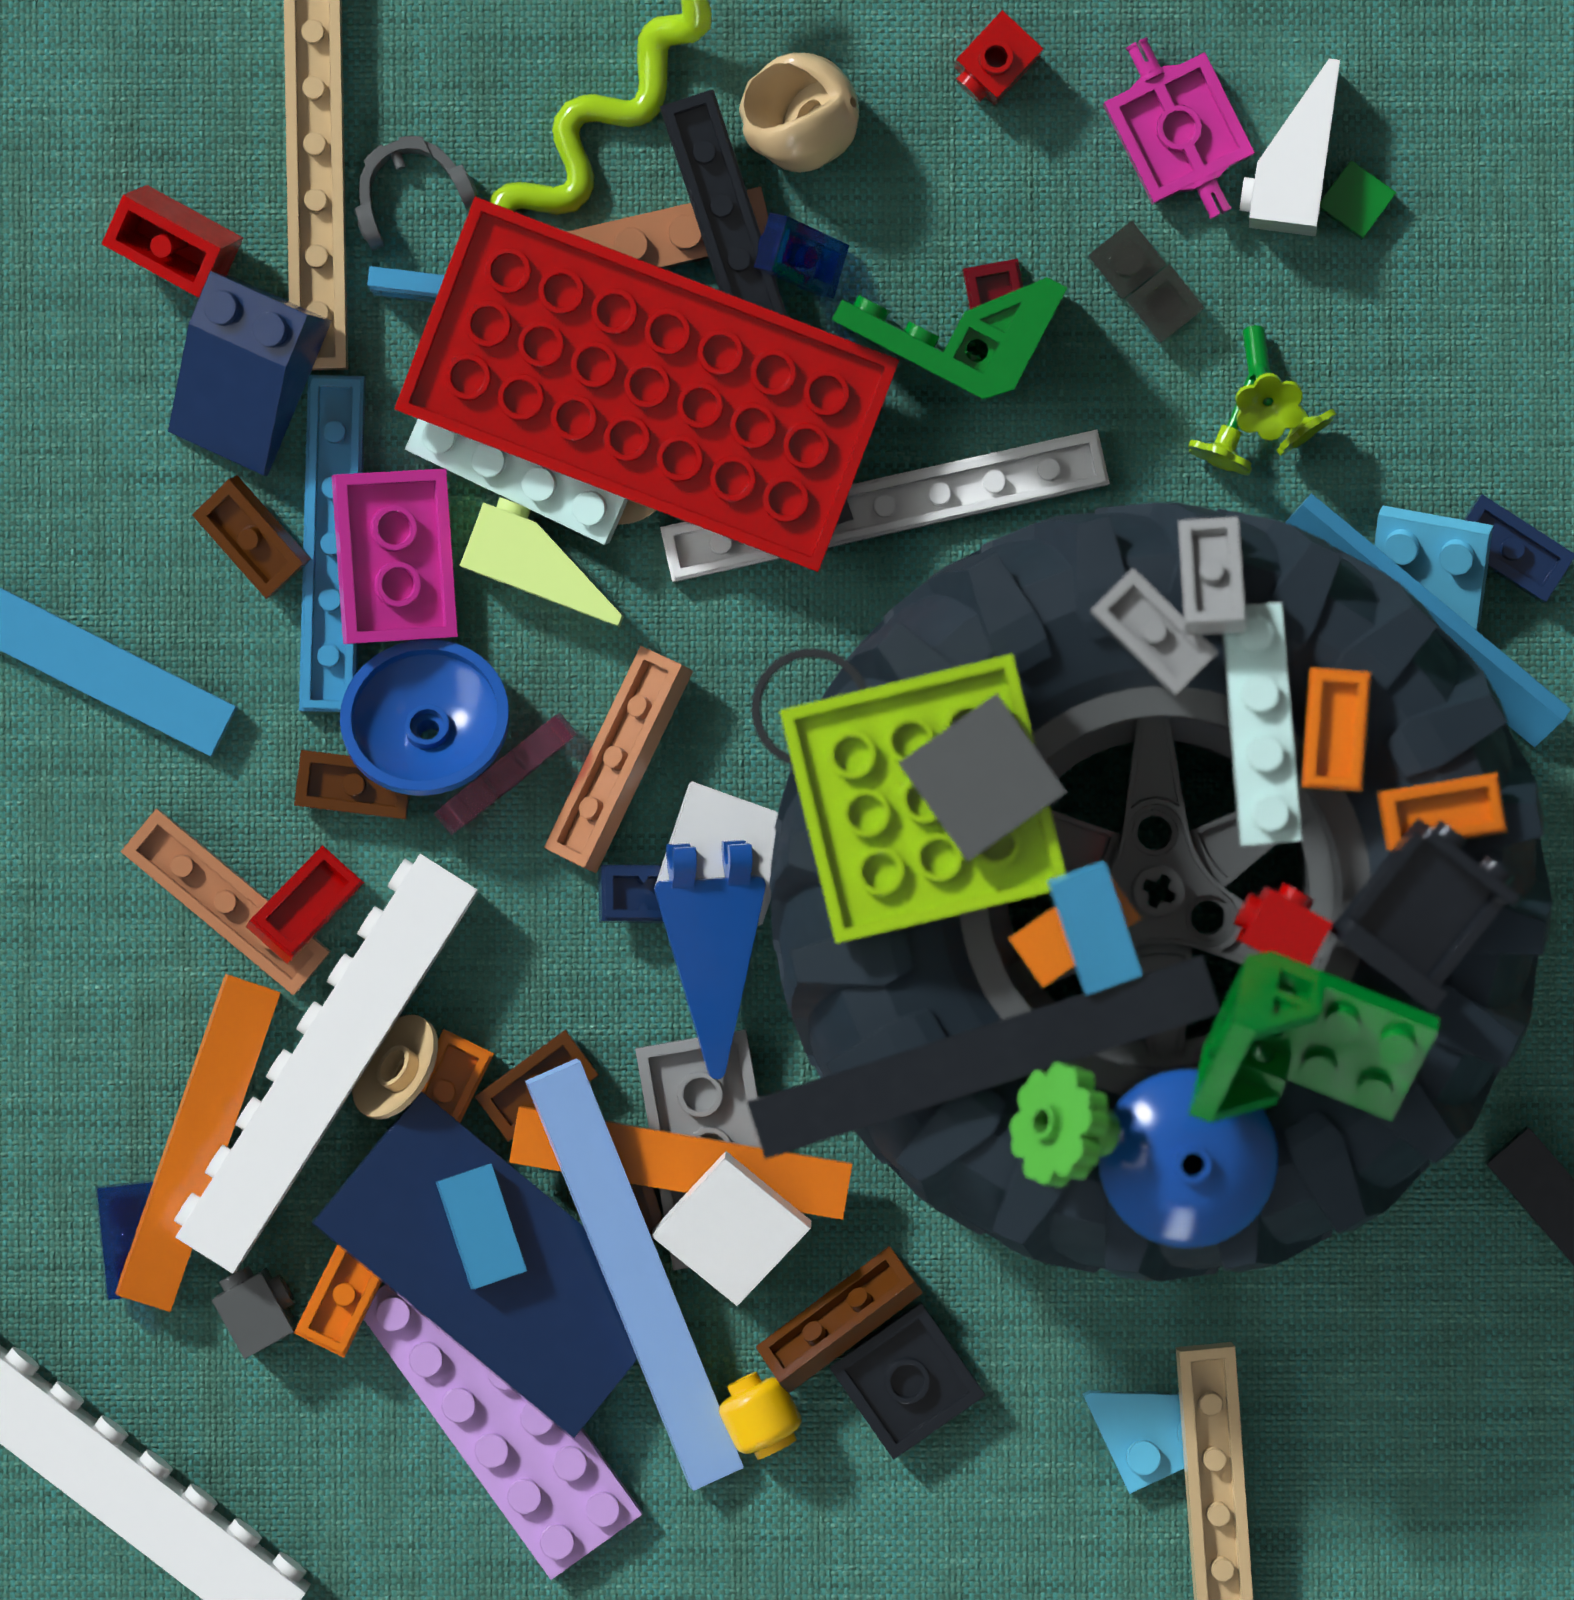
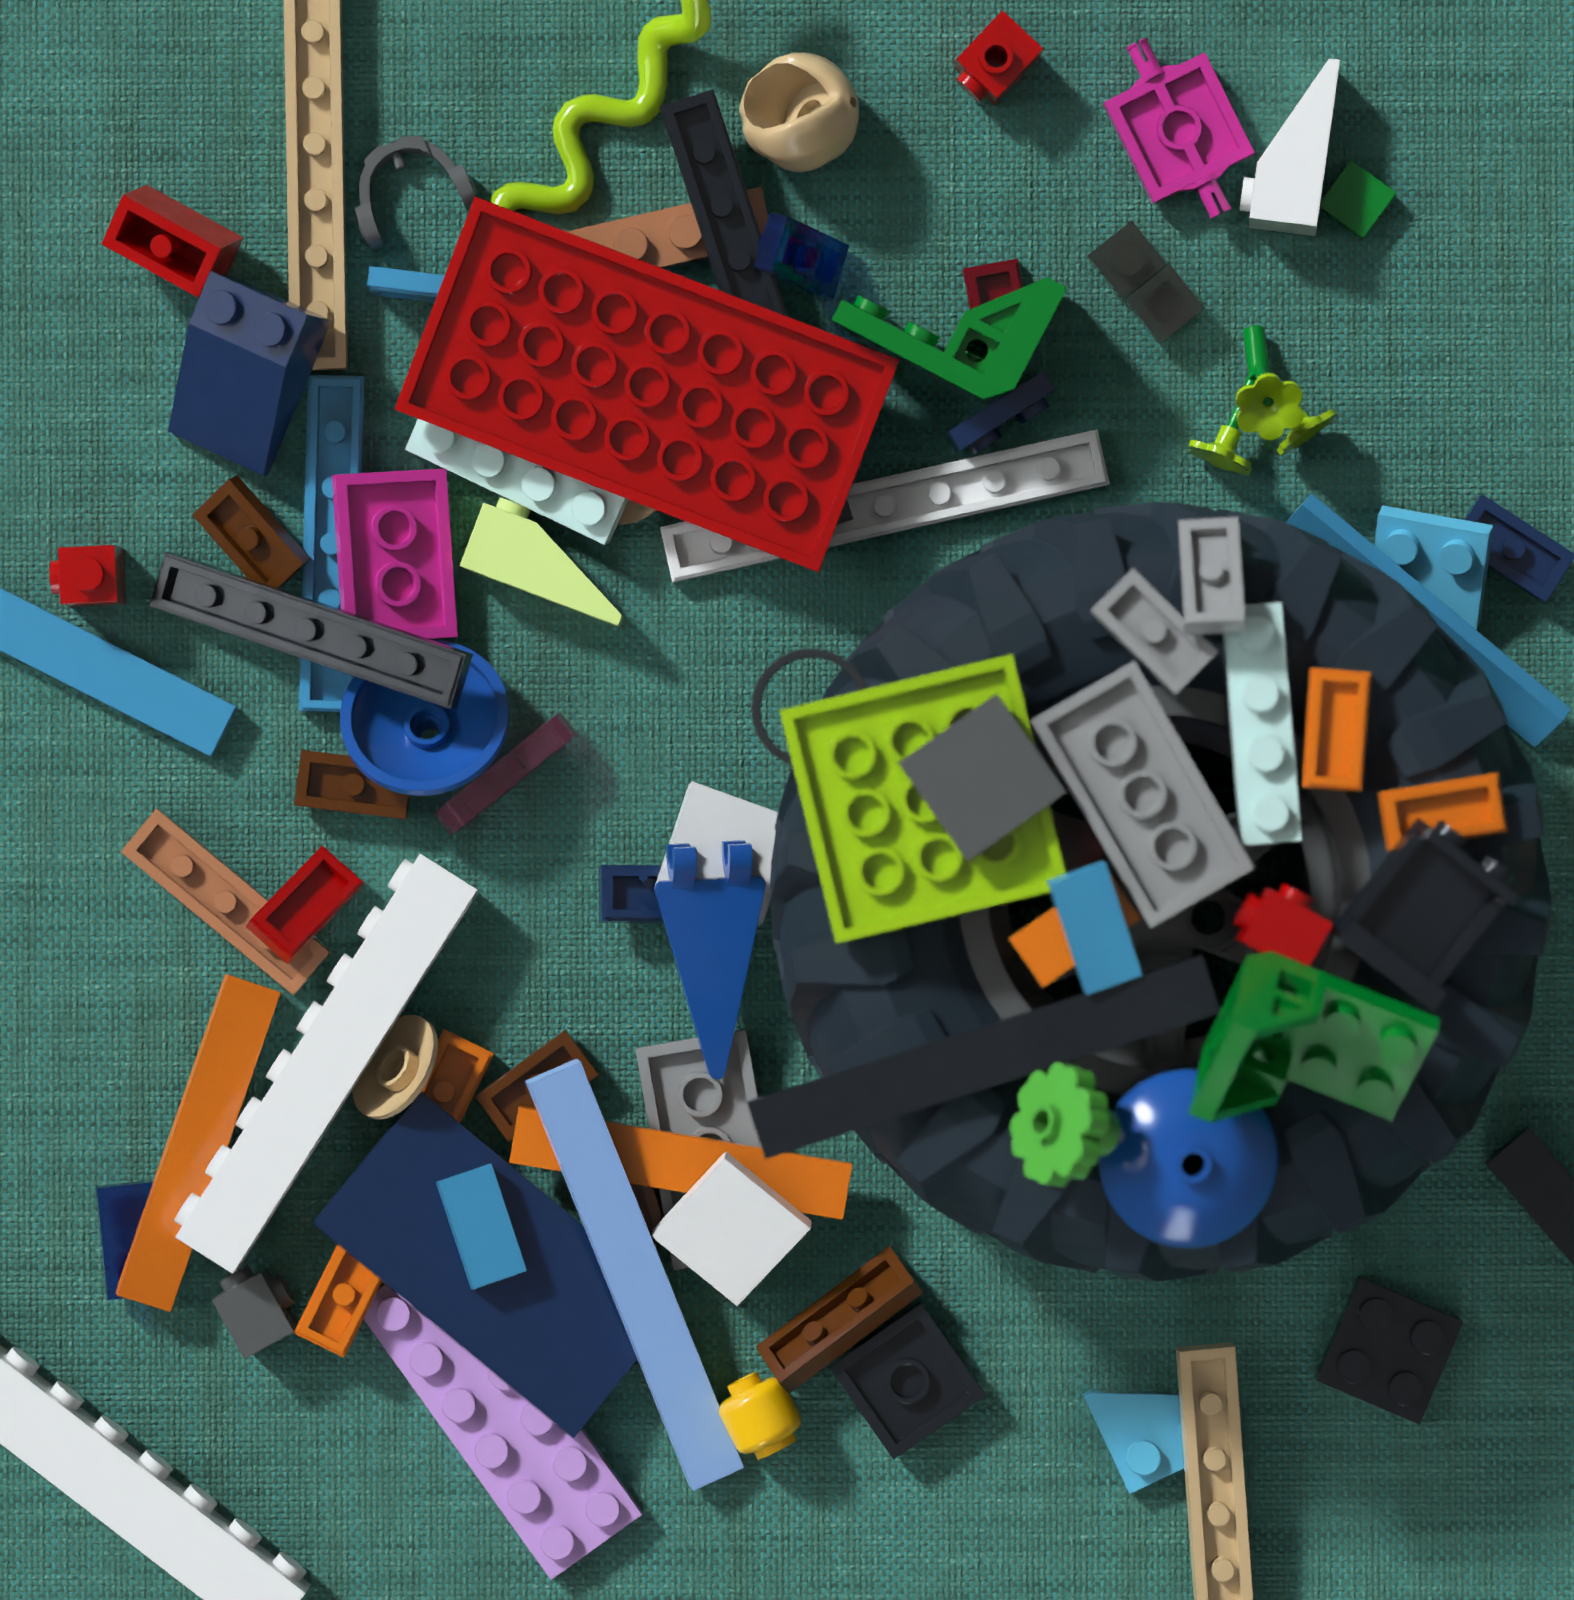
(89, 575): none -> red brick
(311, 630): none -> black tile
(618, 759): nougat plate -> none
(982, 428): none -> dark blue plate
(1142, 794): none -> light grey plate
(1388, 1350): none -> black plate

